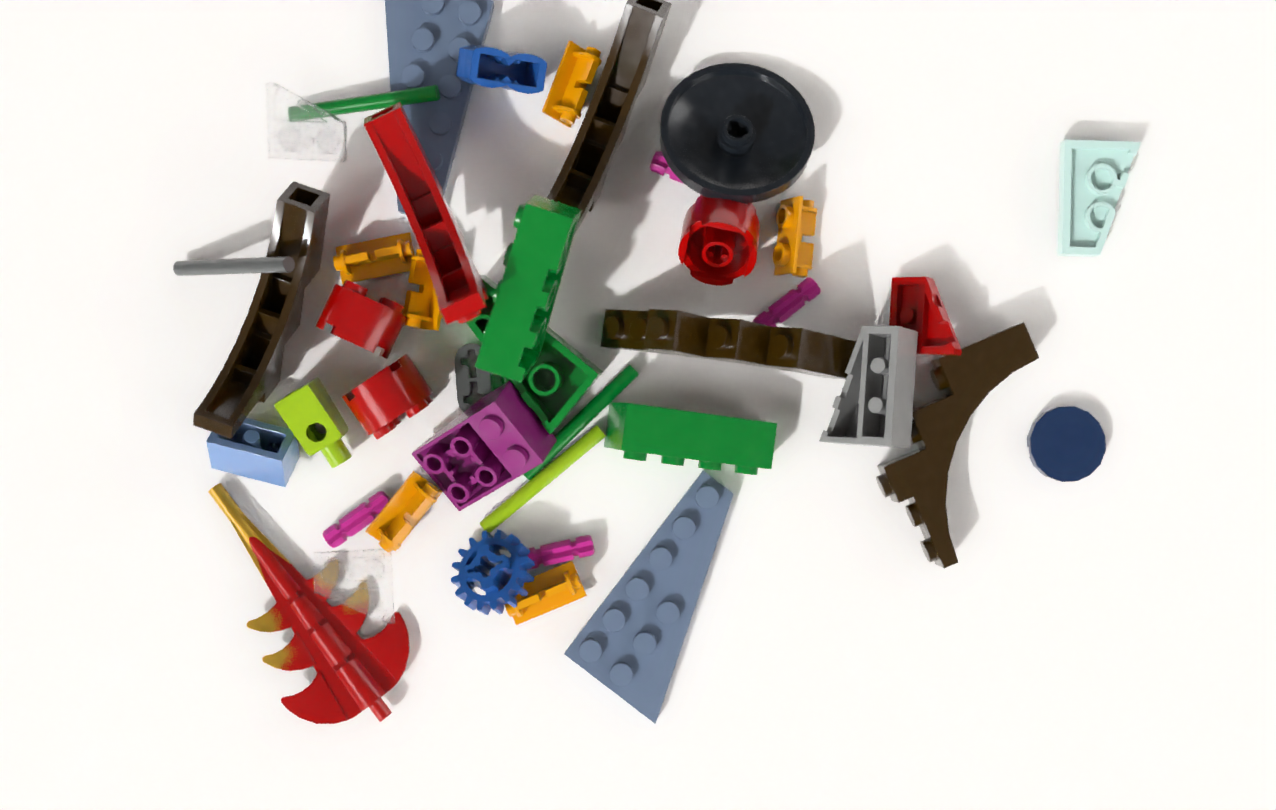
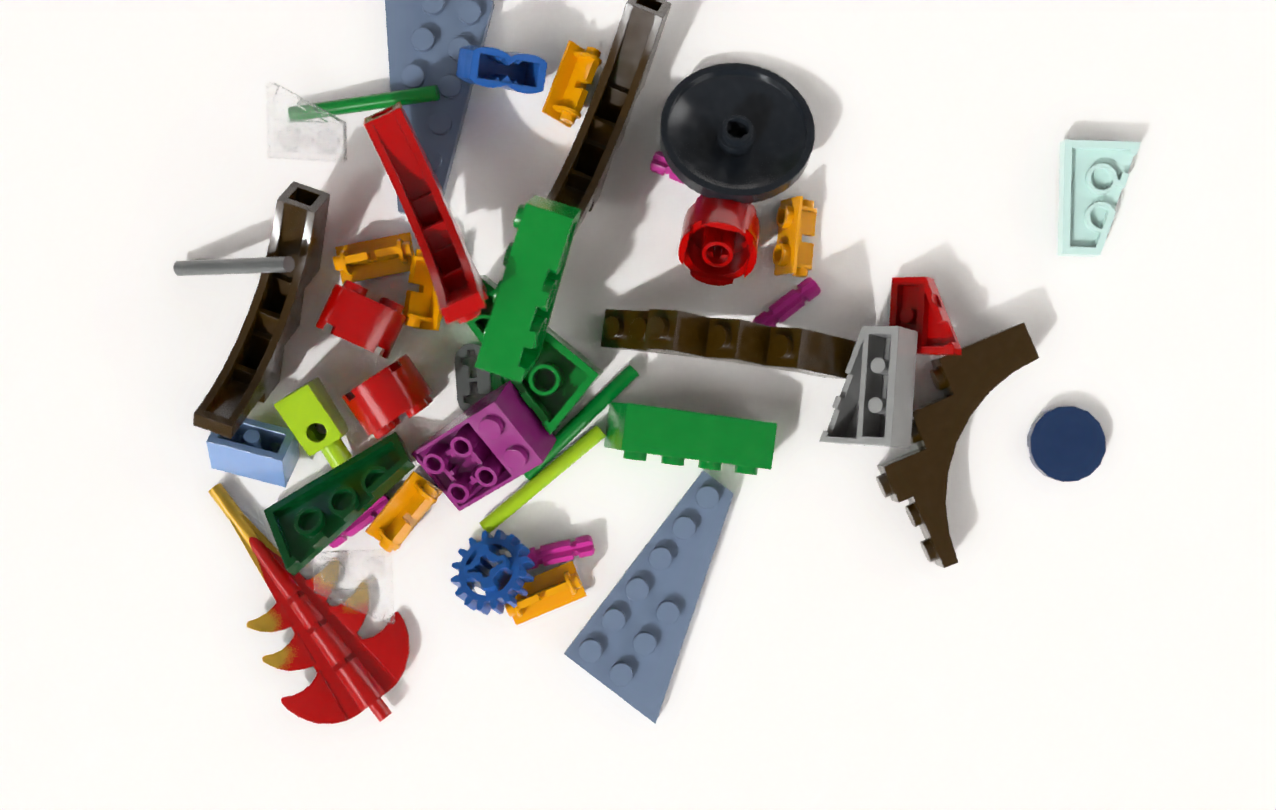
(331, 503): none -> dark green wing

